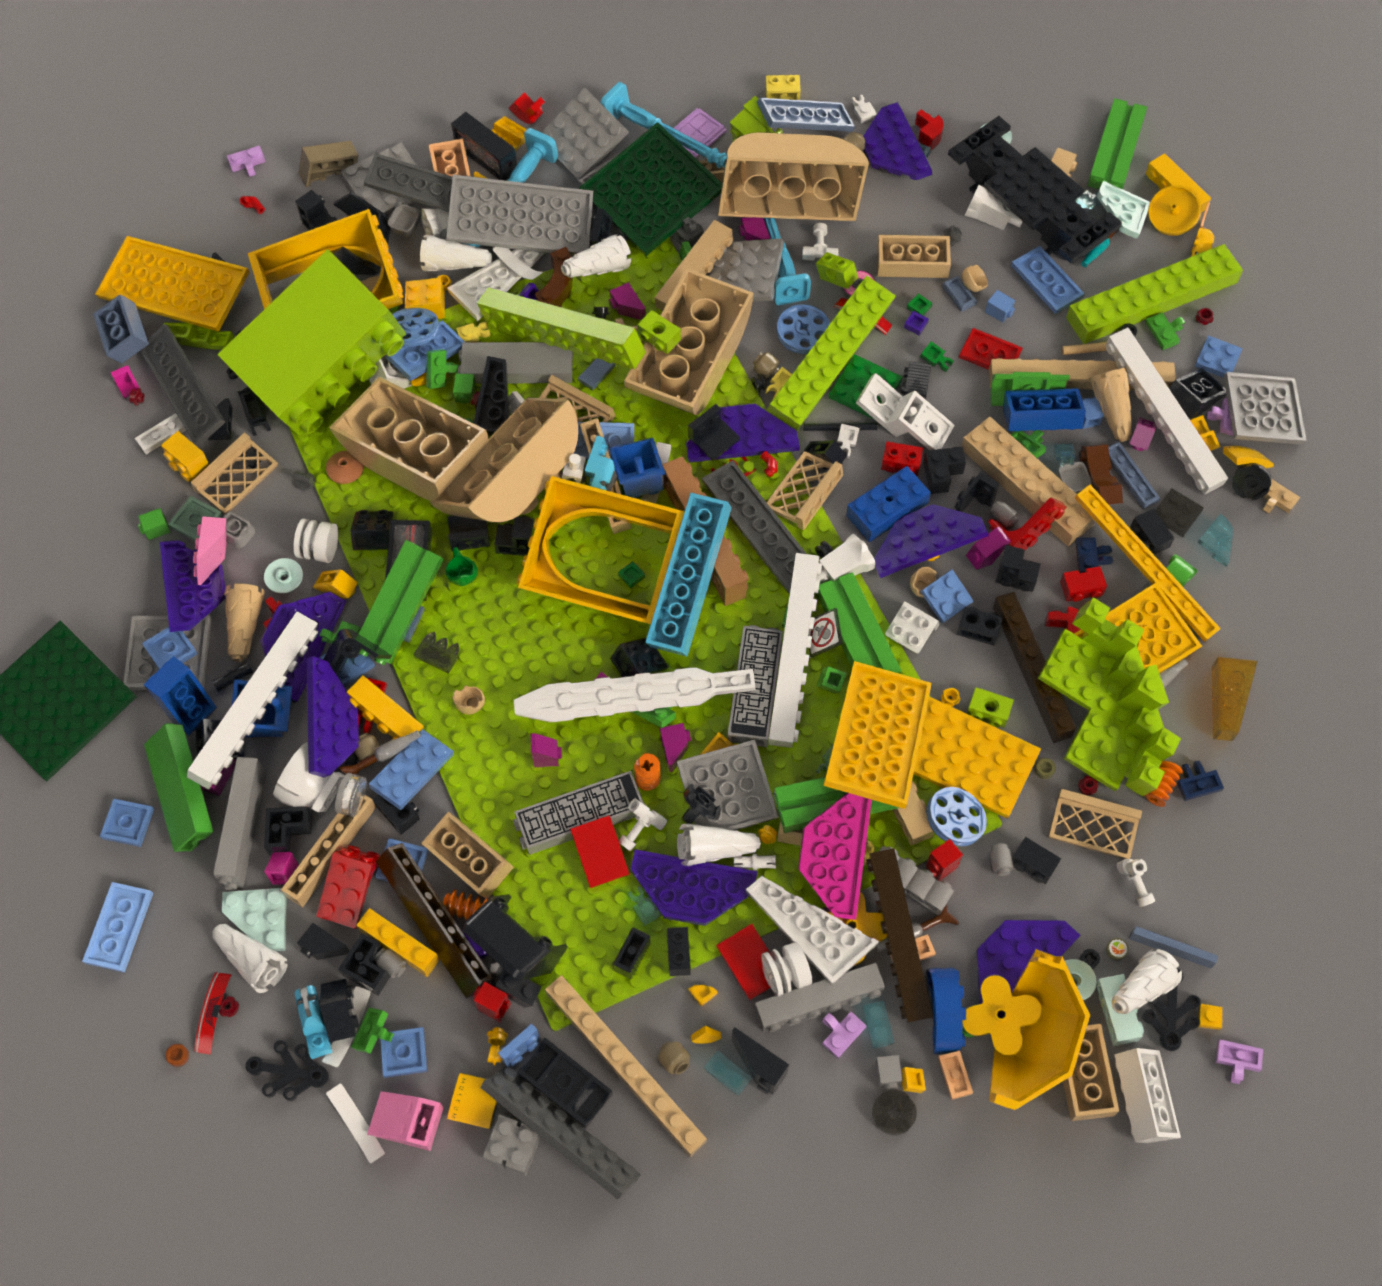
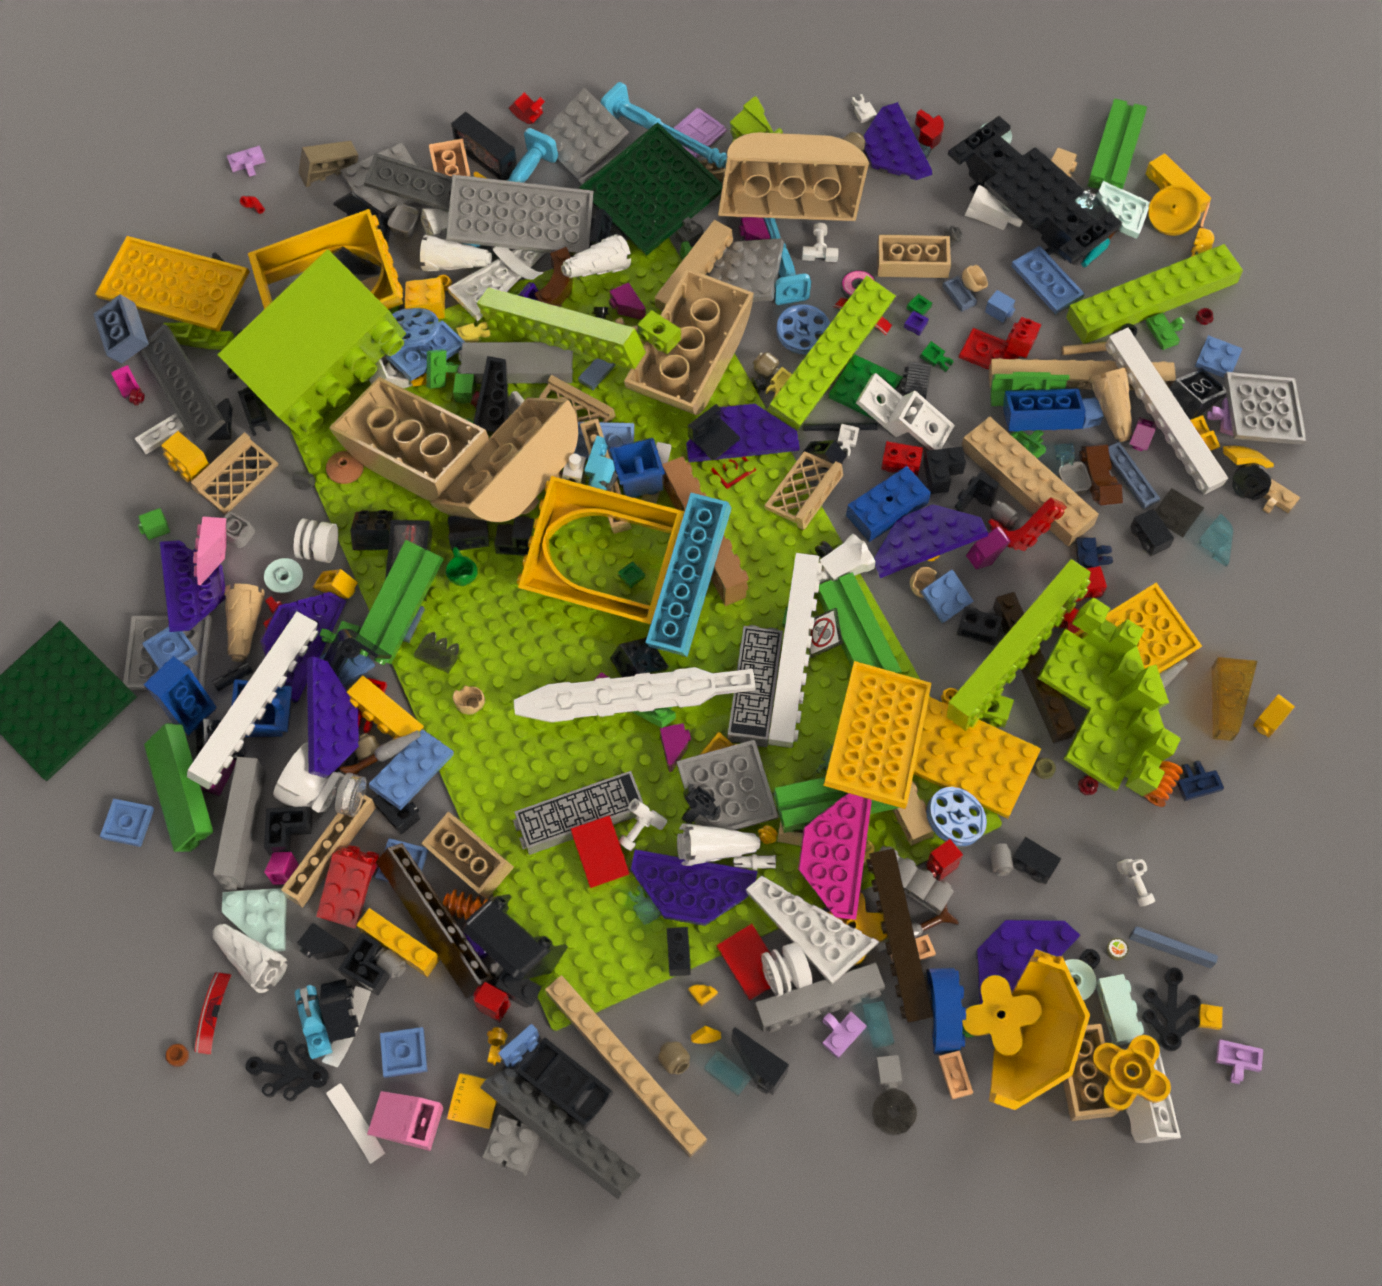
(118, 927): light blue plate -> none
(190, 516): sand green plate -> none
(234, 1006): dark red plate -> none
(312, 211): black brick -> none
(370, 1030): bright green plate -> none
(510, 132): yellow slope -> none
(545, 751): magenta slope -> none
(631, 953): black brick -> none
(647, 772): orange piece -> none
(755, 521): dark grey plate -> none
(772, 464): red arm -> none
(783, 87): light yellow brick -> none
(805, 114): sand blue tile -> none
(831, 680): bright green brick -> none
(837, 270): lime brick -> none
(911, 627): white bracket -> none
(913, 1080): yellow plate -> none
(1017, 571): black brick -> none
(1018, 645): none -> lime brick
(1022, 337): none -> red brick
(1100, 807): tan fence -> none
(1140, 1058): none -> yellow plant
(1147, 562): yellow plate -> none
(1151, 978): white cone -> none
(1181, 570): bright green cylinder -> none
(1273, 716): none -> yellow slope

